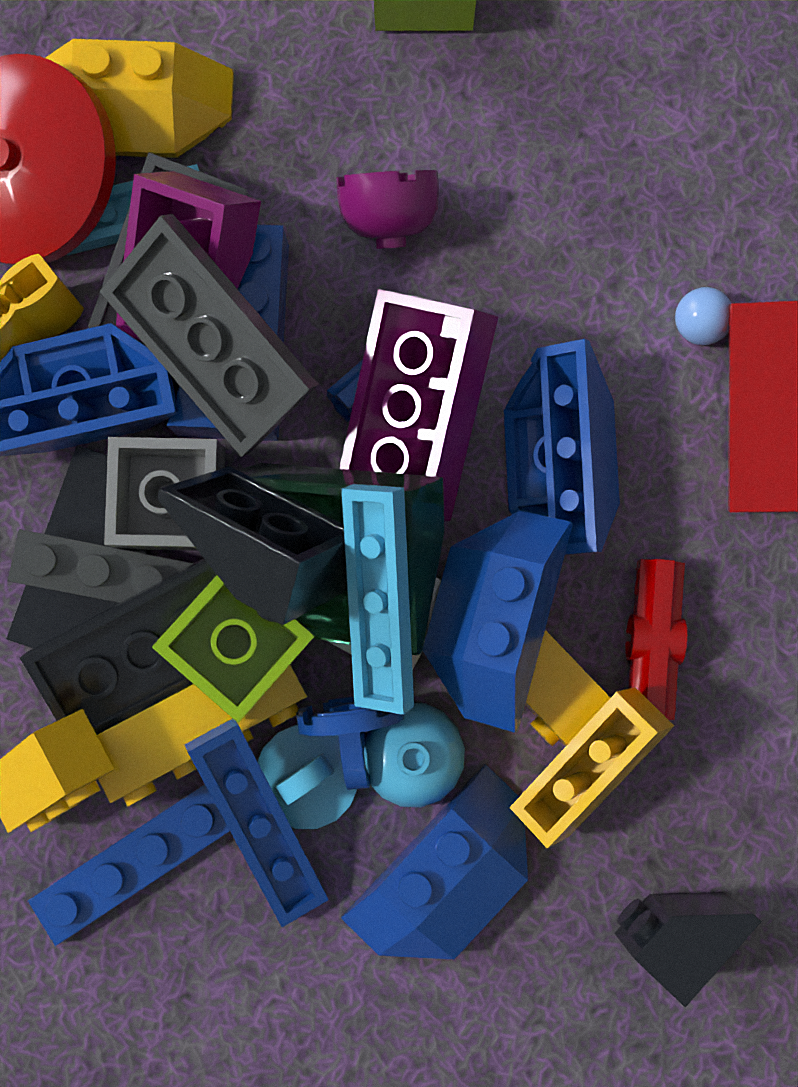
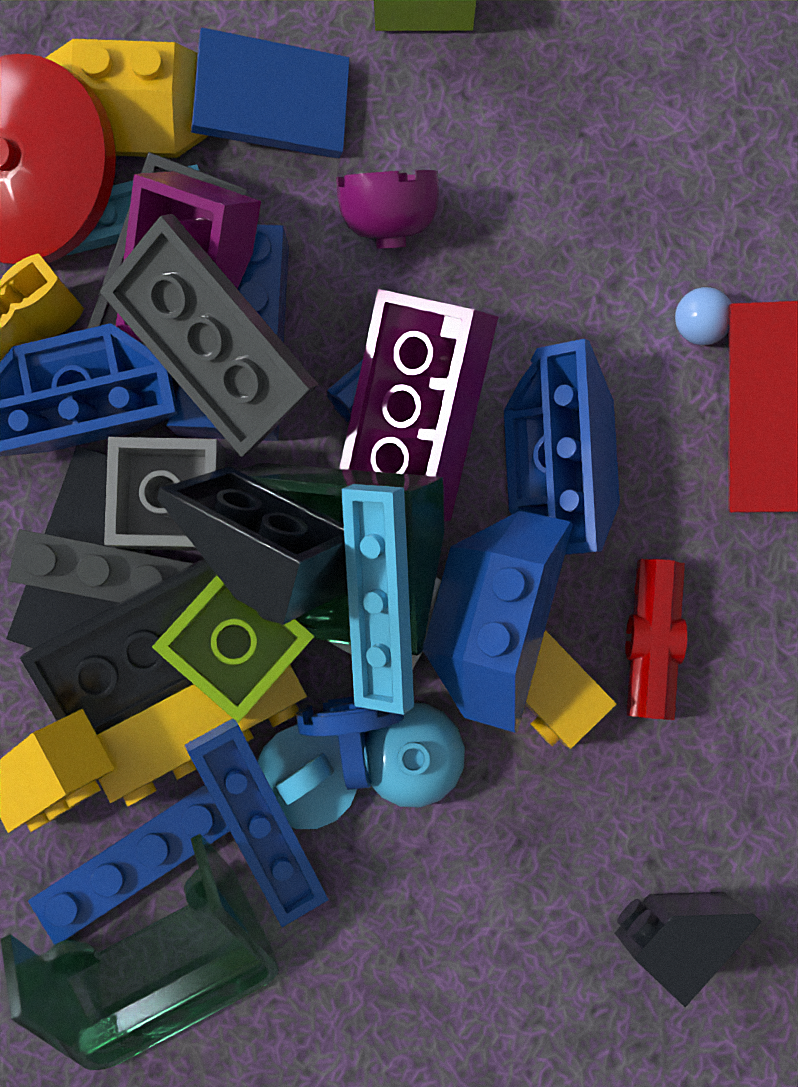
(148, 984): none -> clear green windscreen
(270, 94): none -> blue tile
(447, 877): blue wedge -> none
(591, 766): yellow brick -> none

